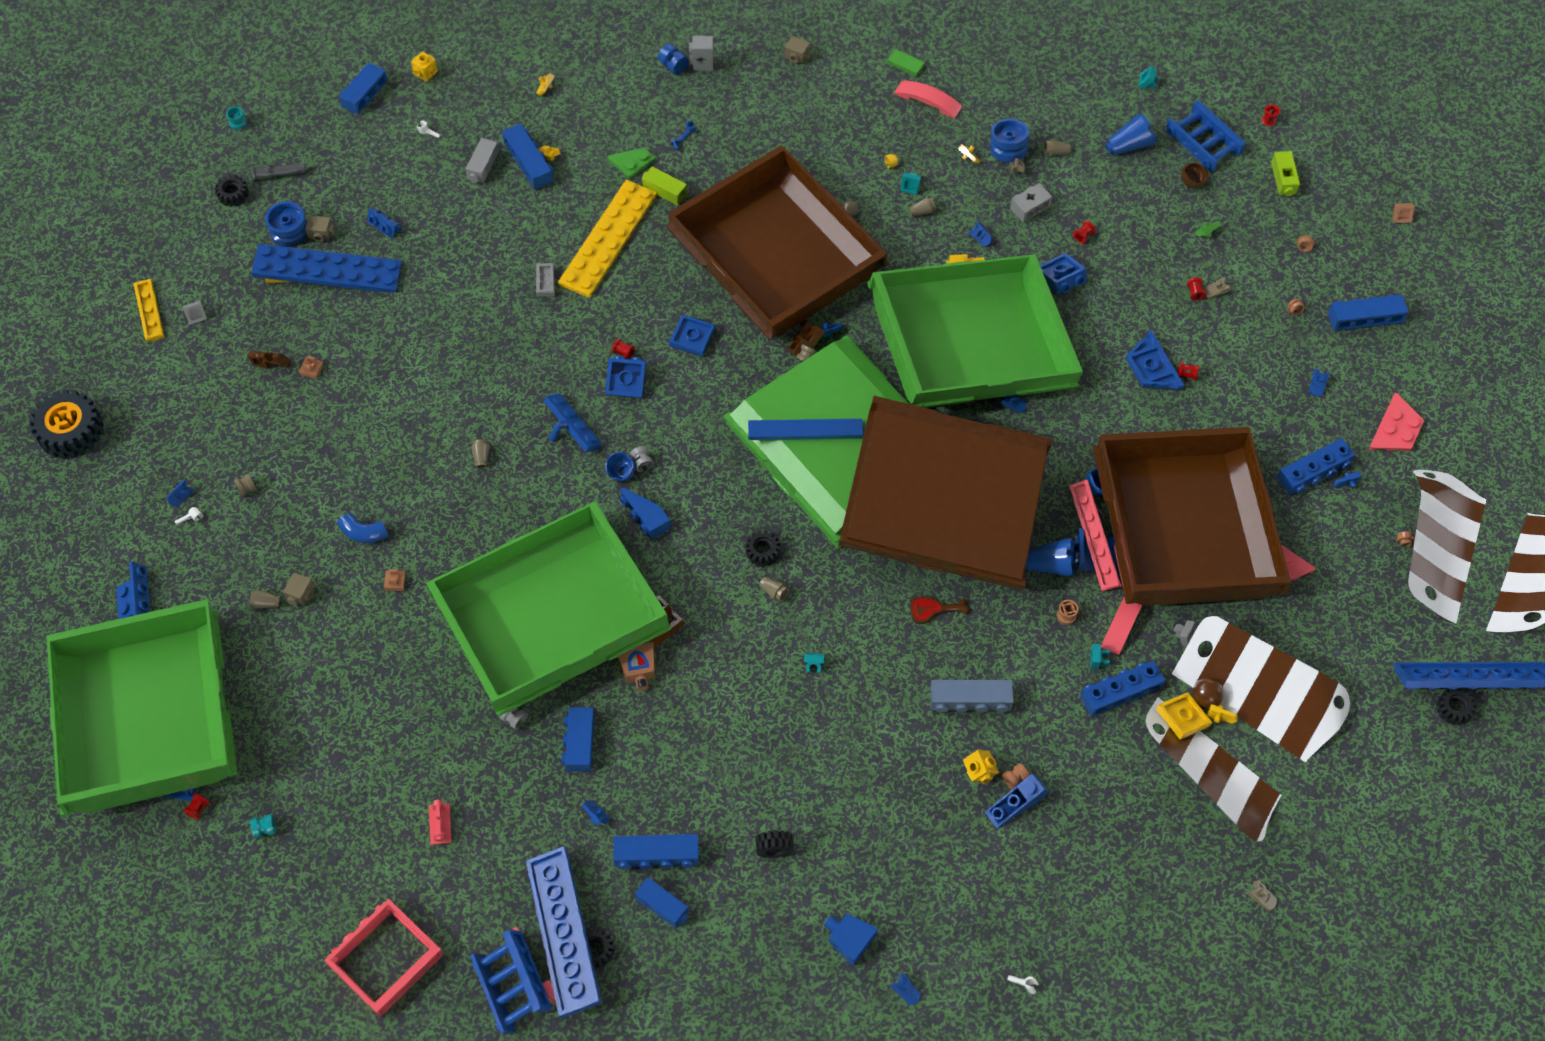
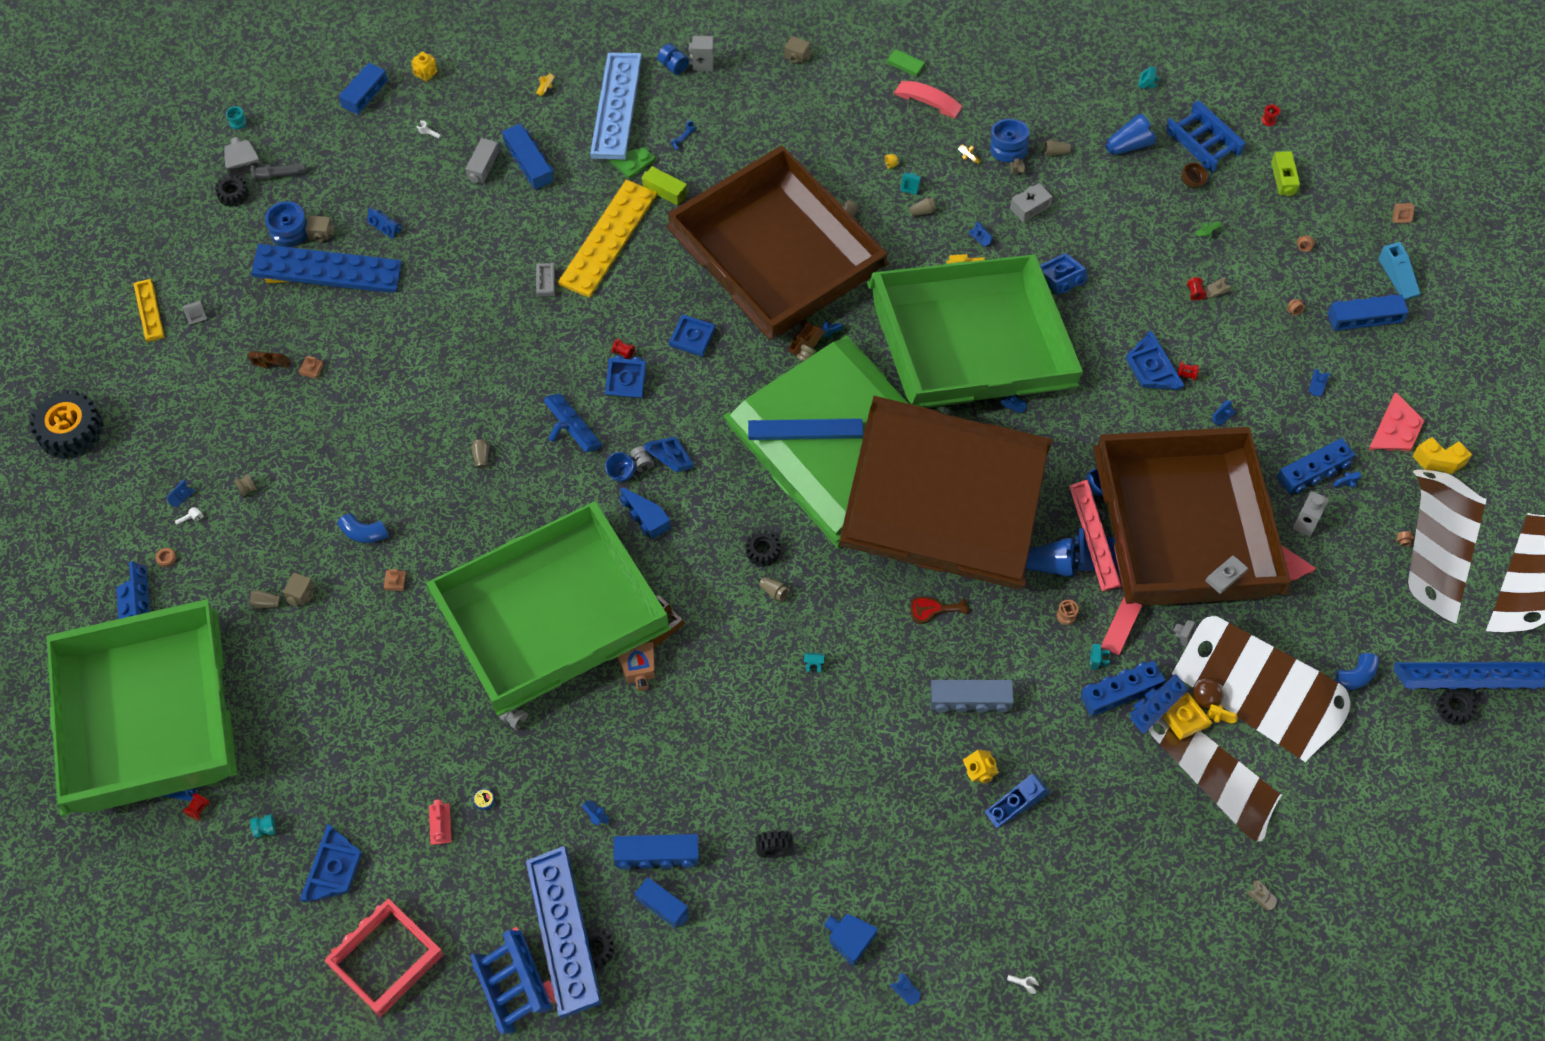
(165, 557): none -> nougat tile
(240, 157): none -> light grey torso
(332, 867): none -> blue wing
(483, 799): none -> tile
(549, 152): yellow piece -> none
(578, 739): blue brick -> none
(616, 106): none -> light blue plate
(670, 453): none -> blue wing
(1016, 776): nougat wheel -> none
(1084, 232): red bush -> none
(1157, 703): none -> blue bracket
(1223, 413): none -> blue piece
(1226, 574): none -> light grey plate
(1312, 509): none -> light grey torso
(1361, 675): none -> blue cylinder
(1399, 269): none -> dark azure slope
(1435, 457): none -> yellow brick

